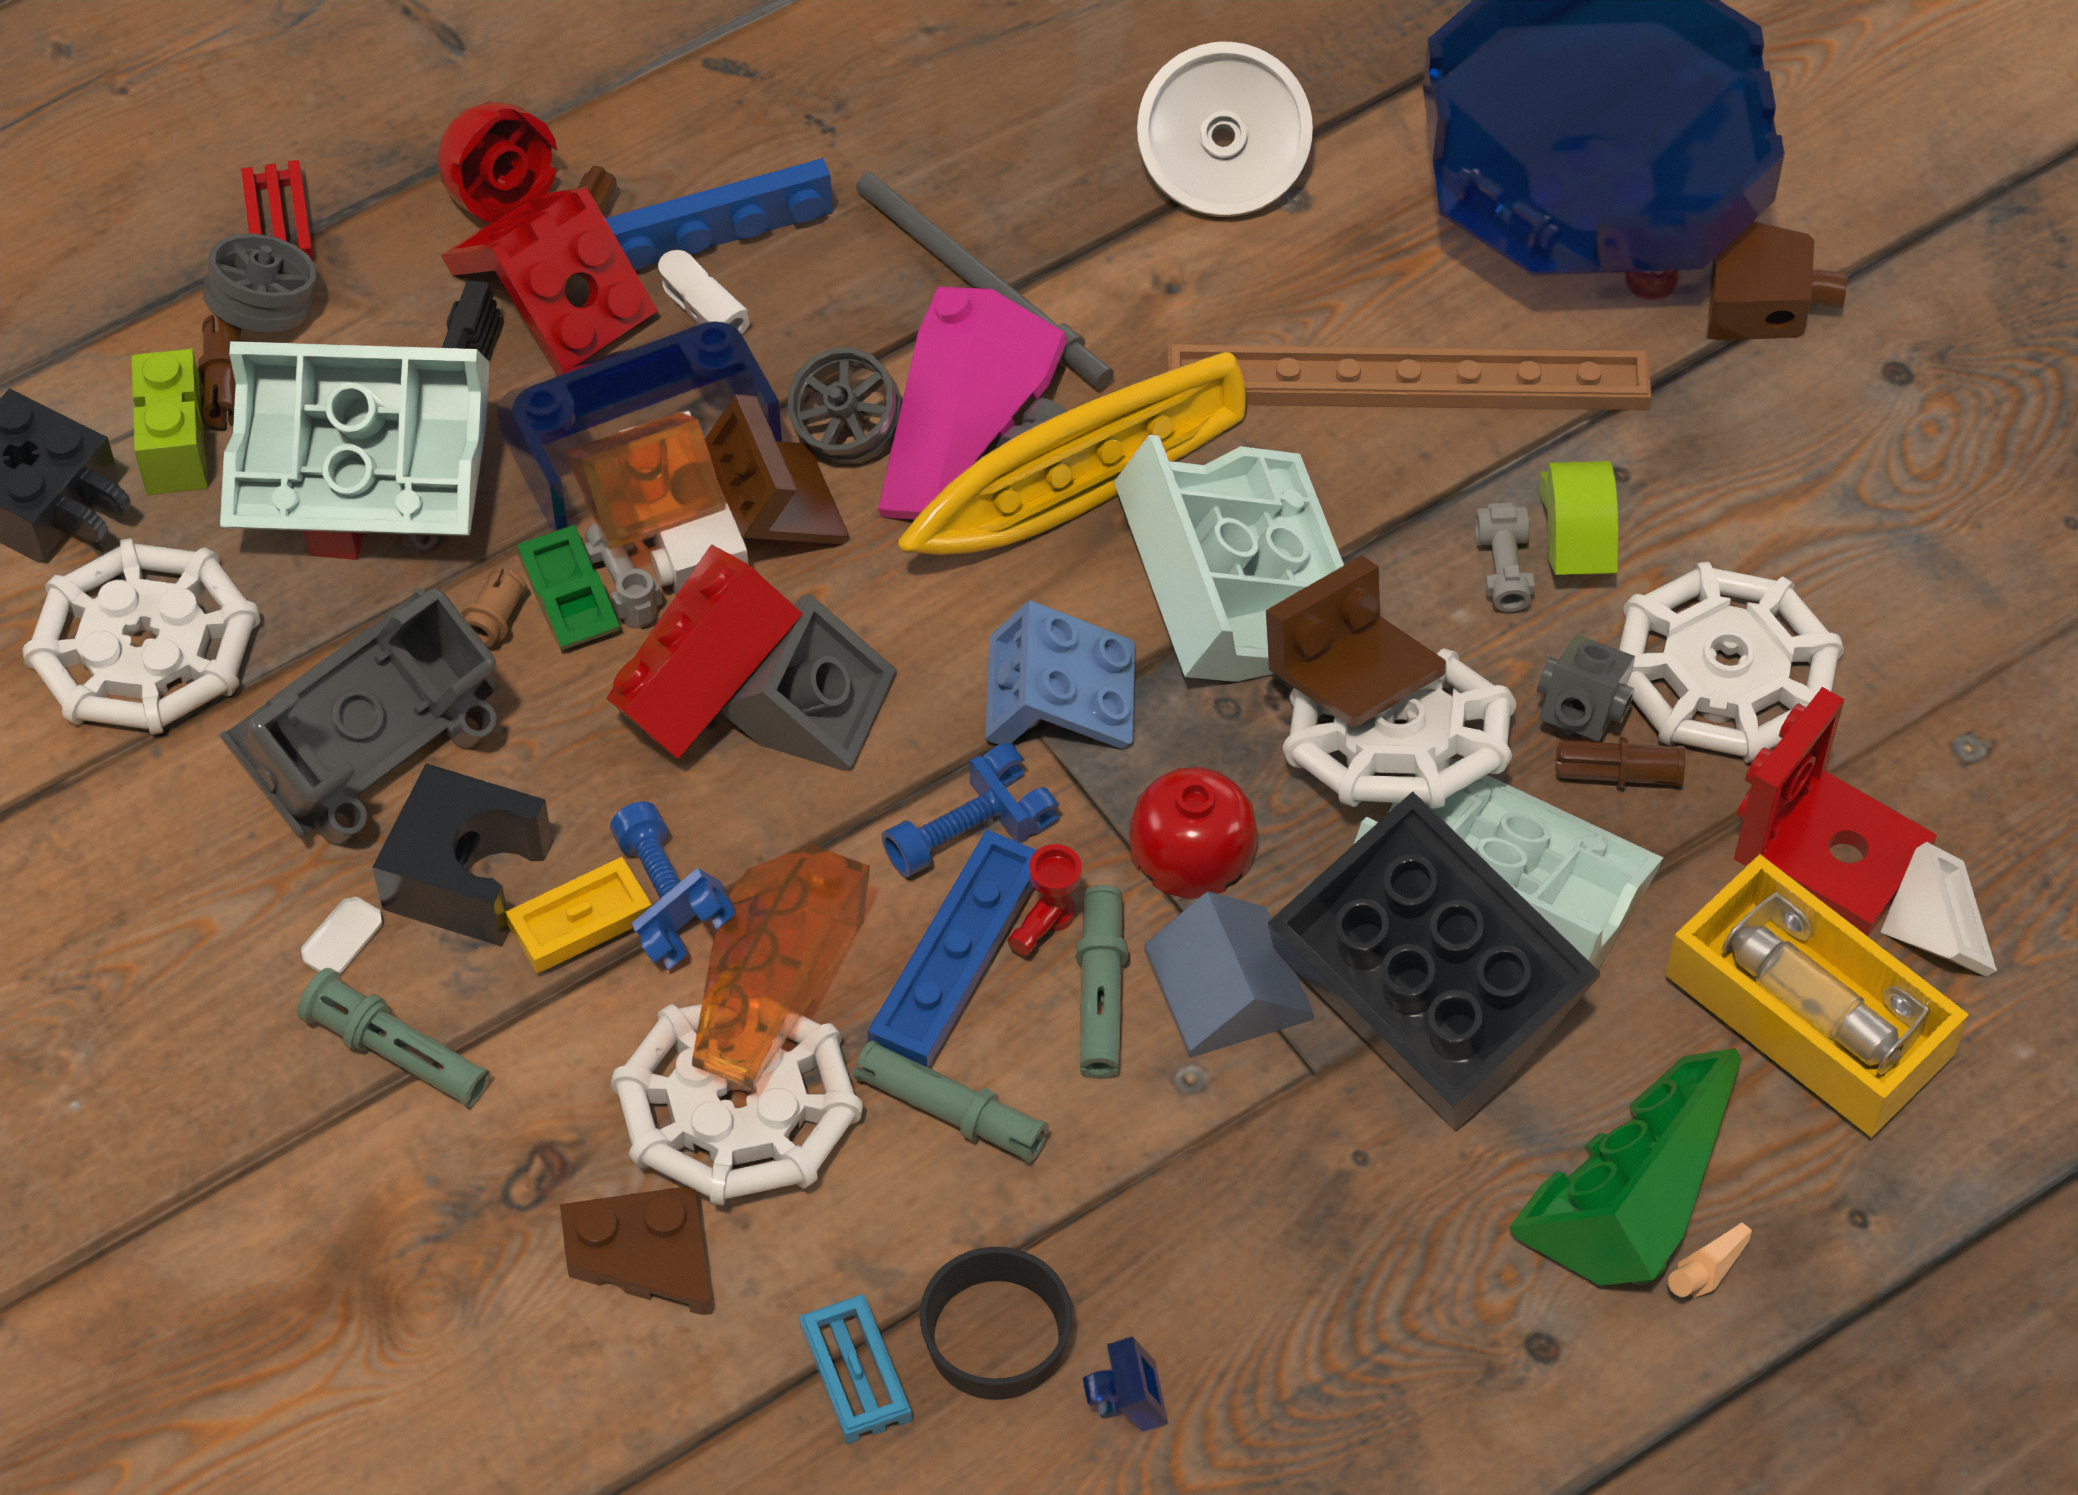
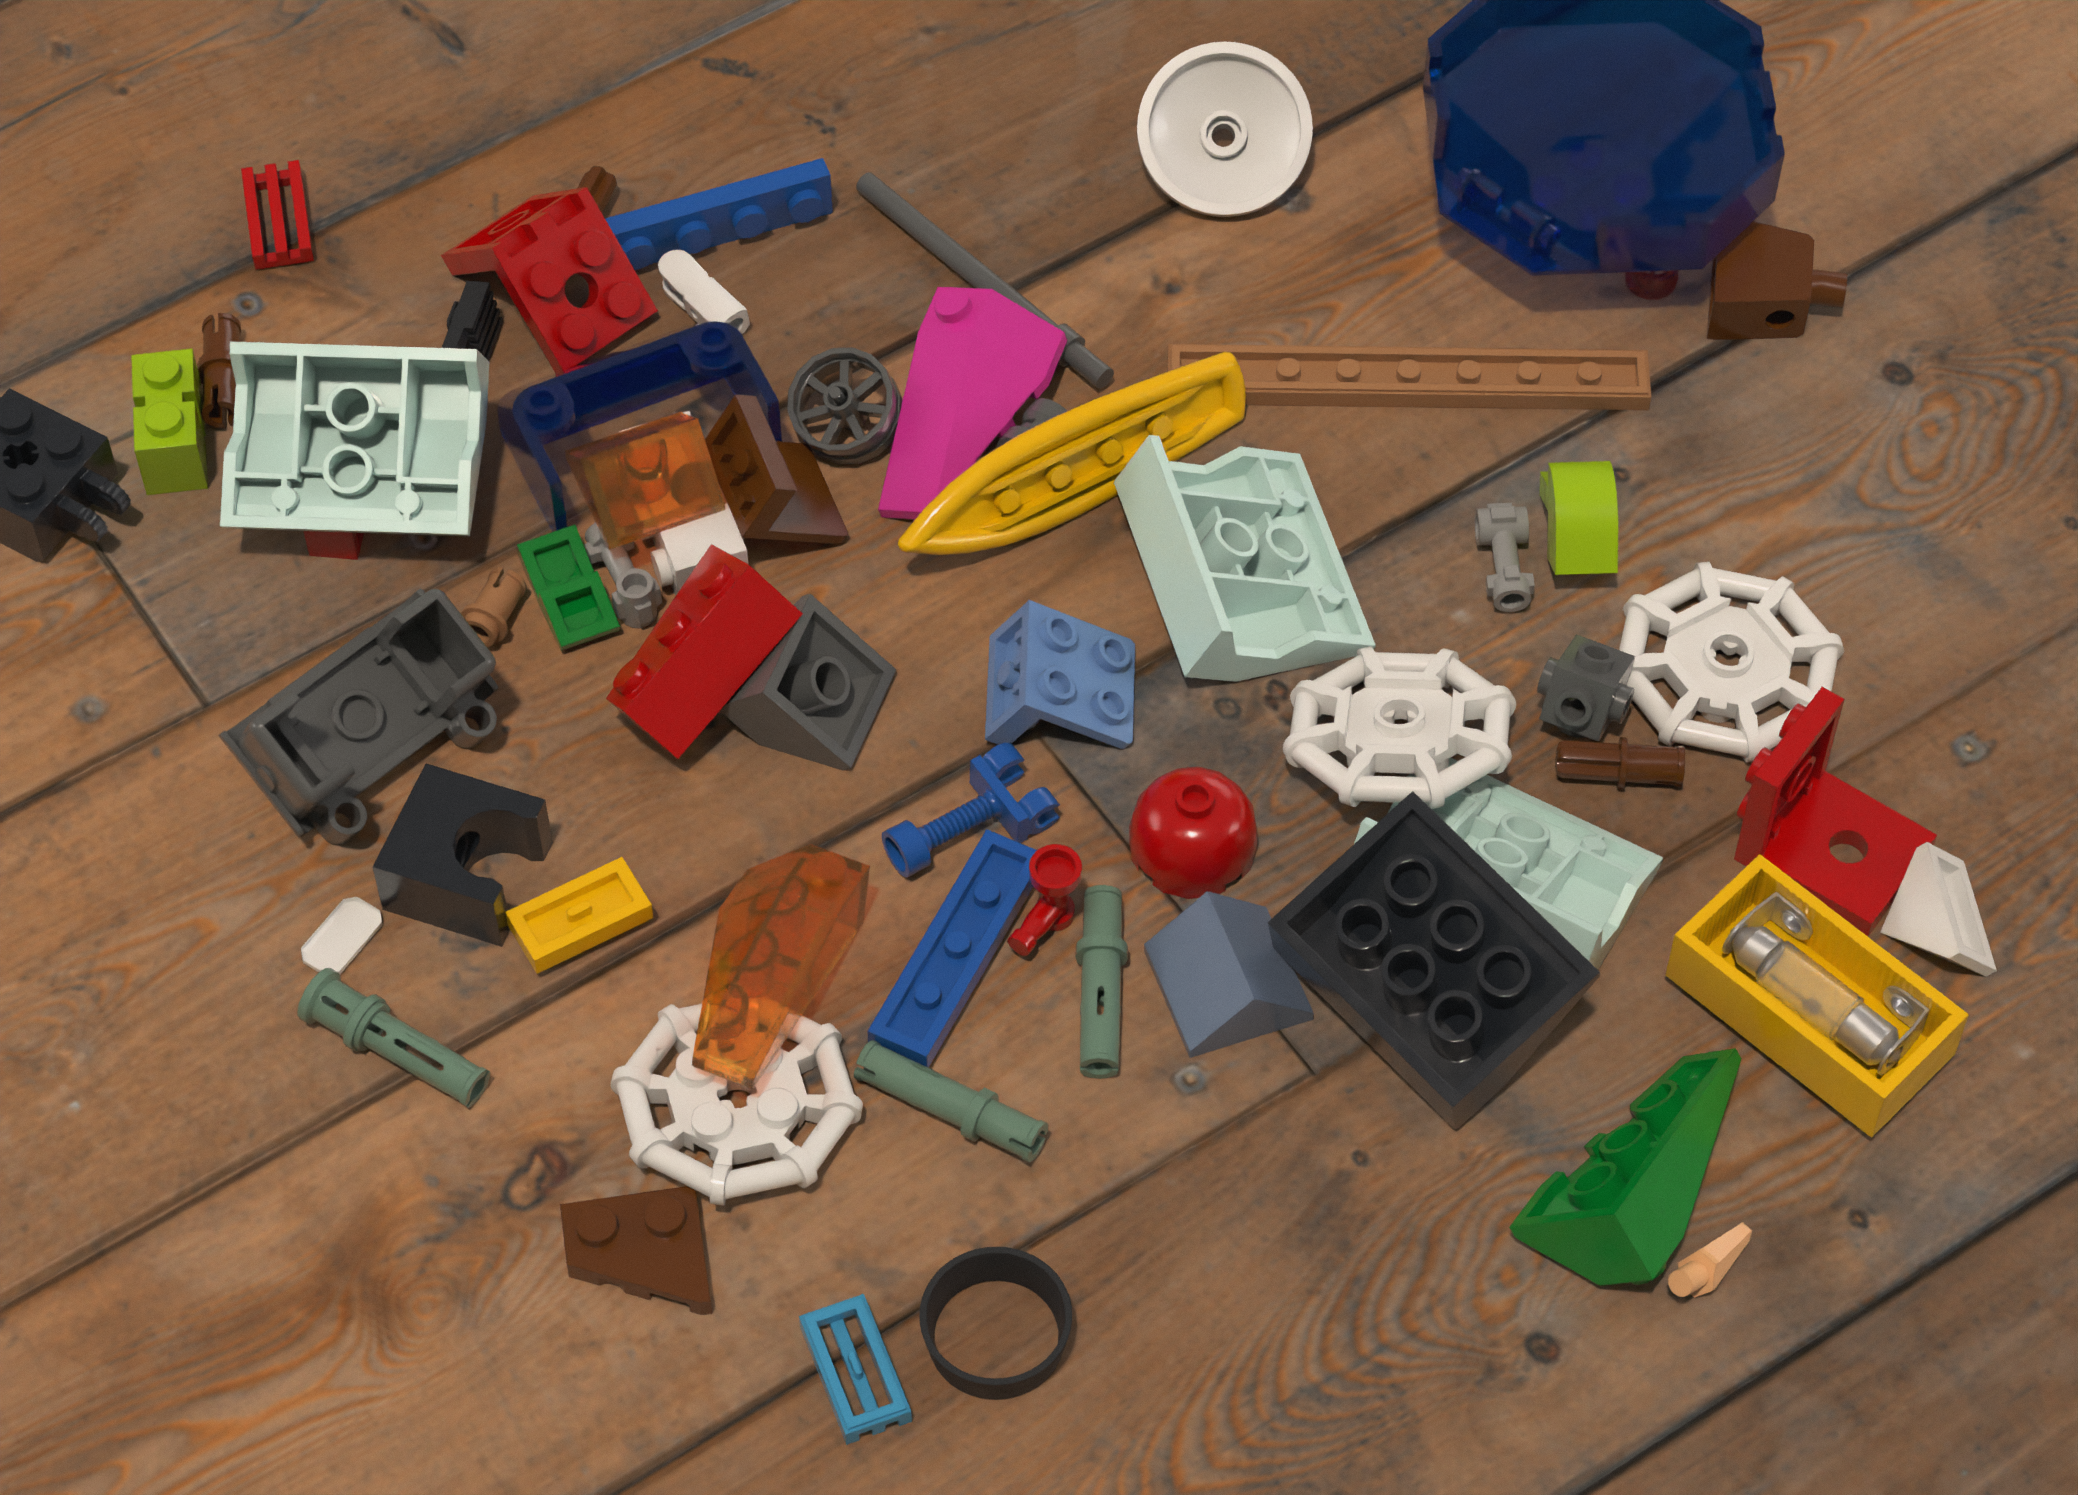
(134, 606): white plate -> none
(259, 283): dark grey wheel -> none
(496, 158): red cylinder -> none
(640, 833): blue bar -> none
(1129, 1387): clear blue tile -> none
(1341, 649): reddish brown bracket -> none

